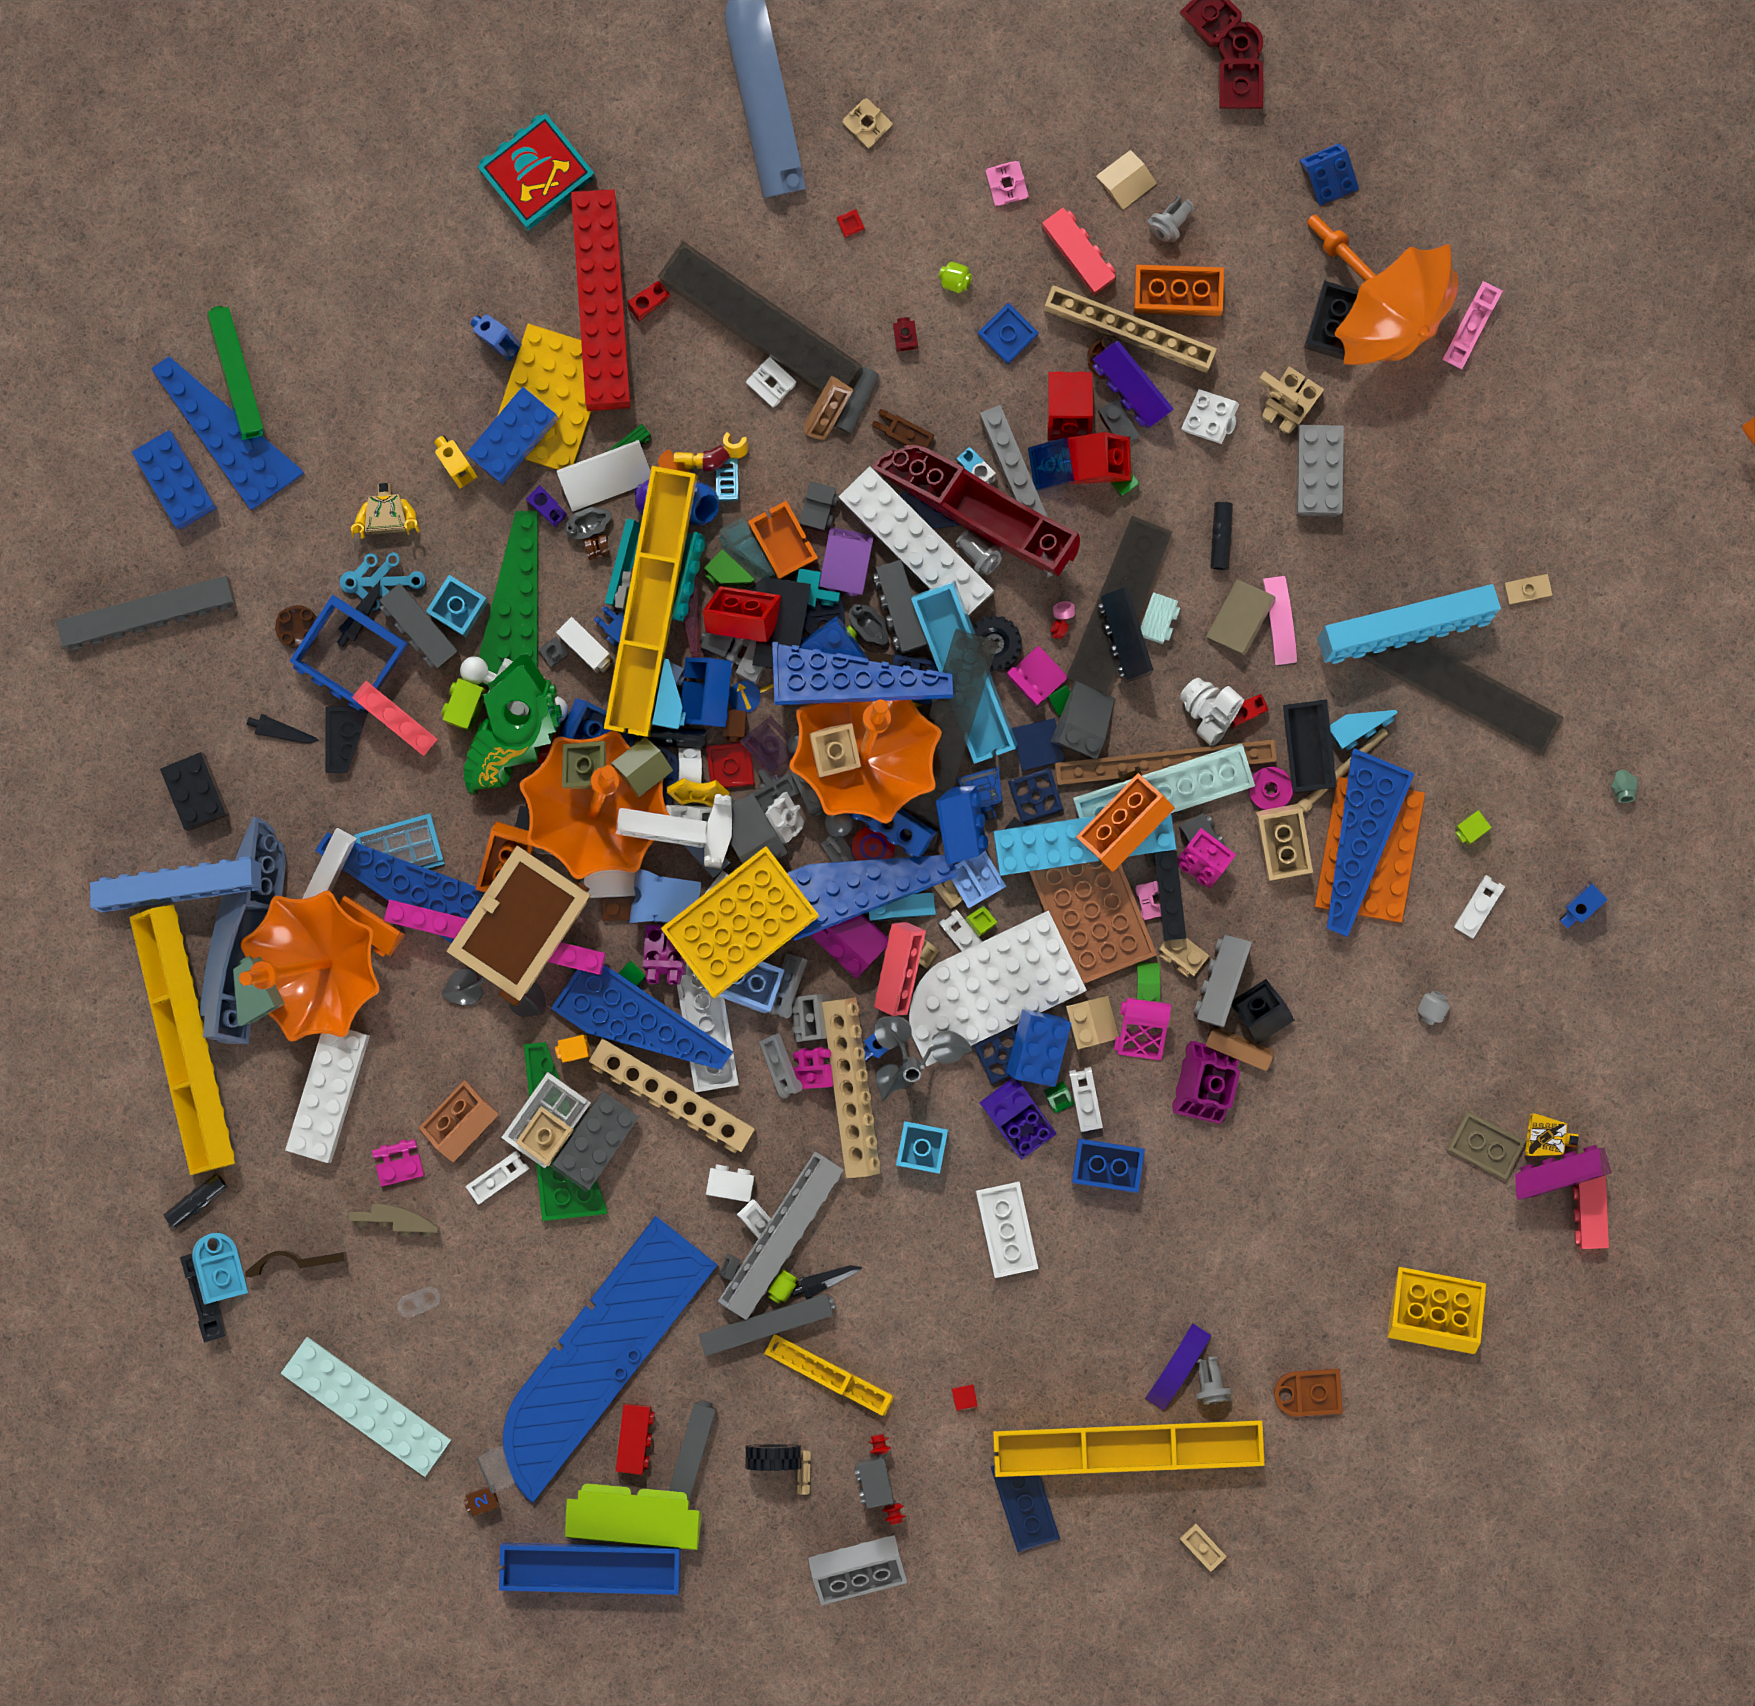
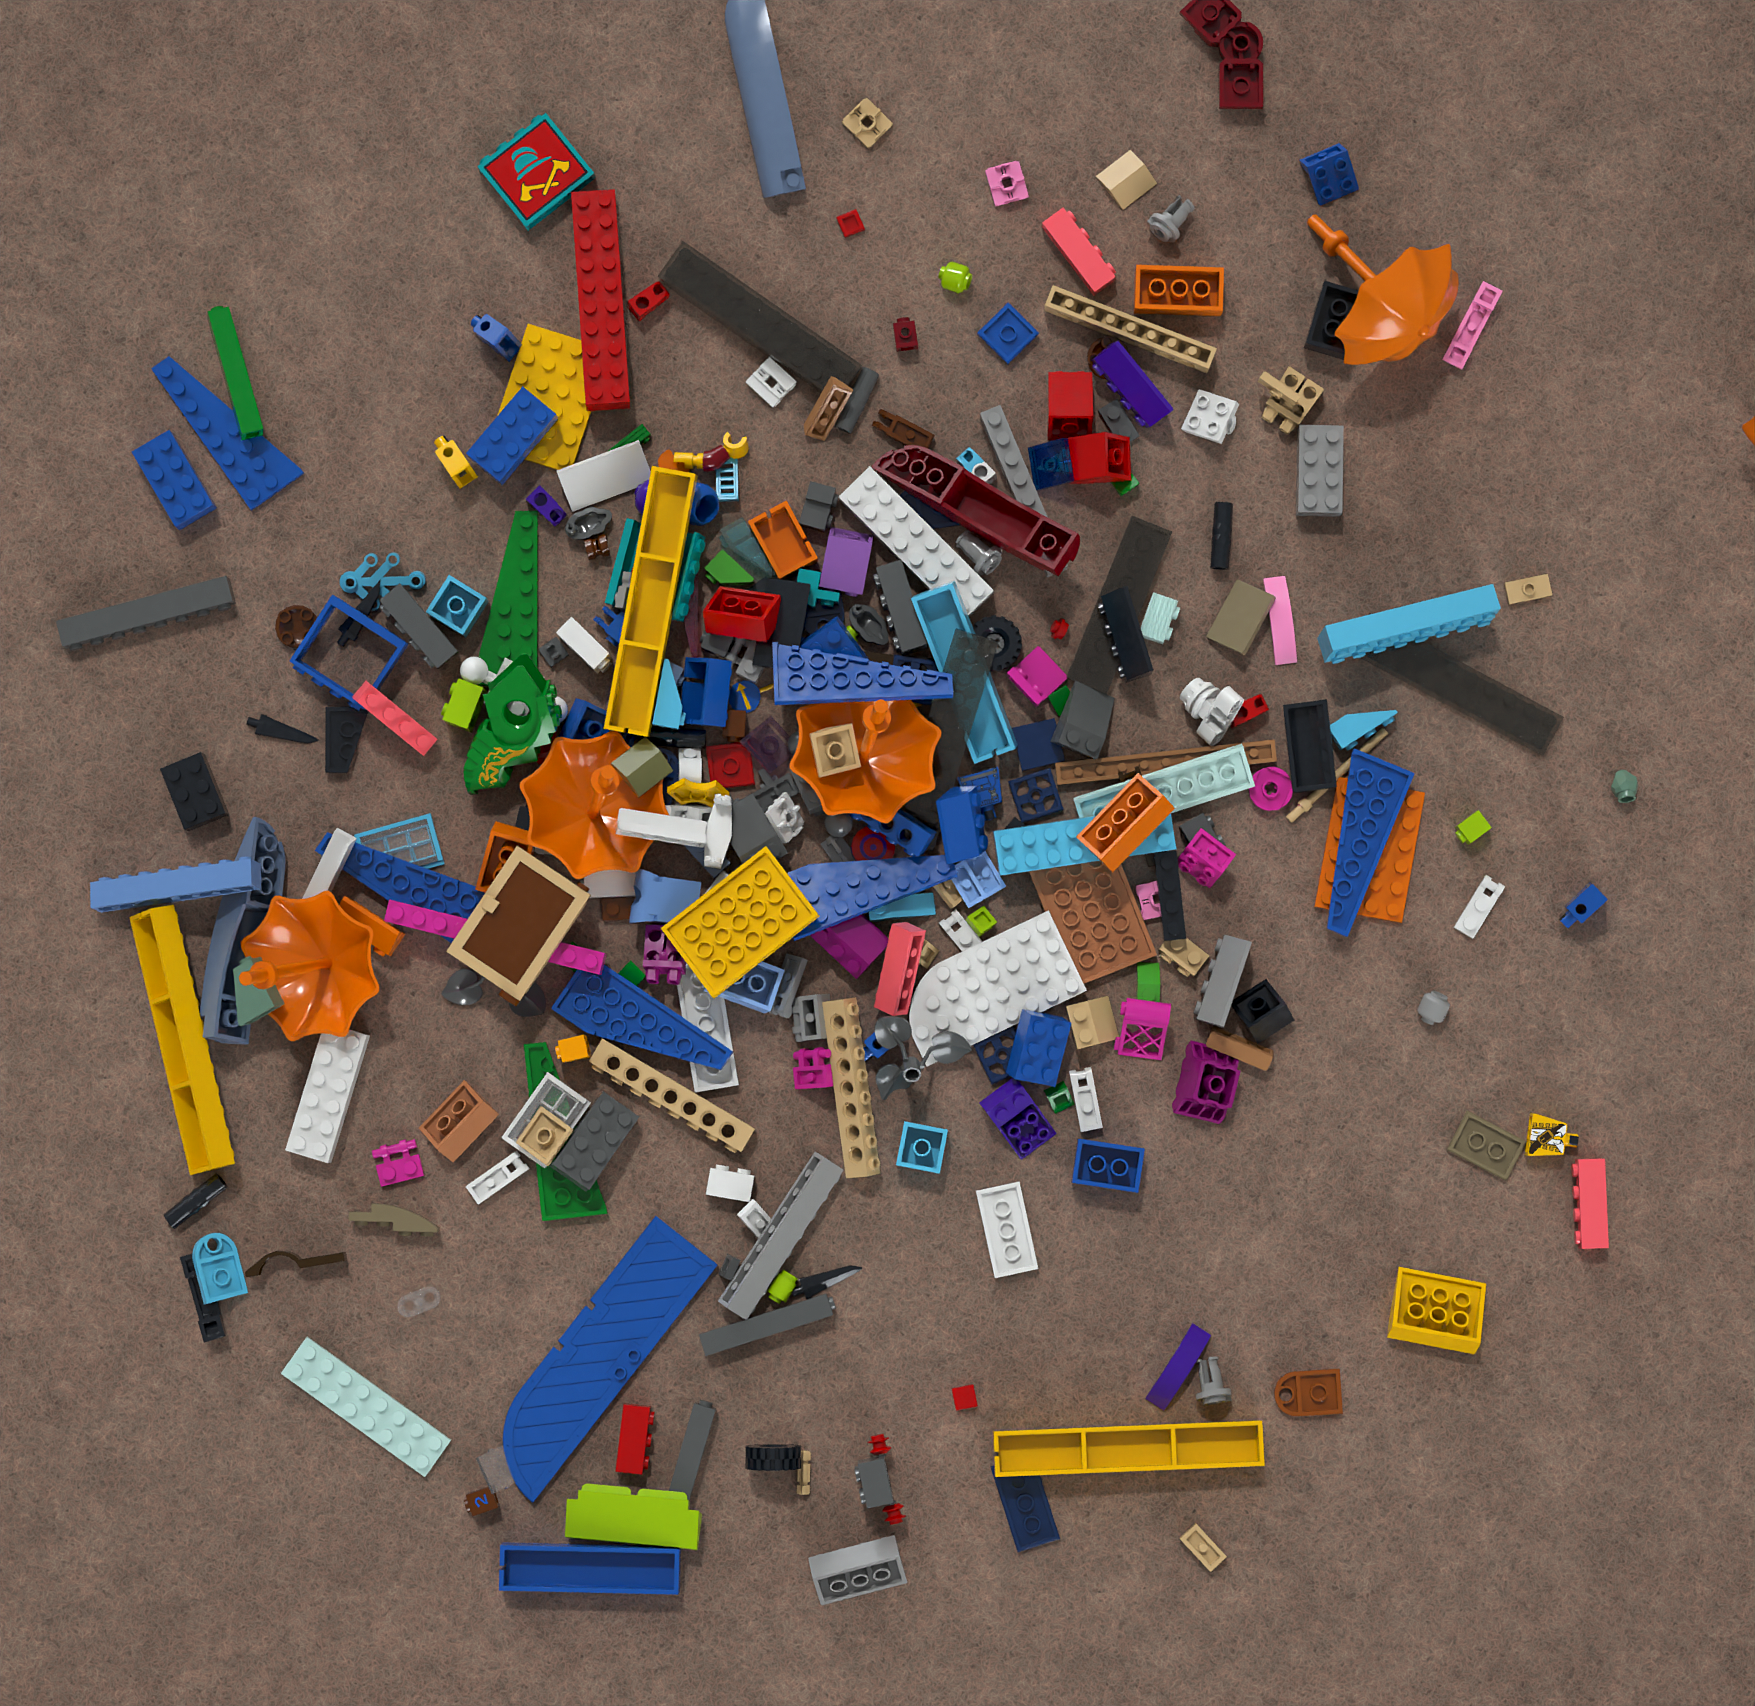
(385, 514): torso -> none
(580, 762): olive slope -> none
(780, 1066): light grey plate -> none
(829, 1375): yellow slope -> none
(1064, 610): bright pink tile -> none
(1284, 842): tan brick -> none
(1561, 1173): magenta slope -> none

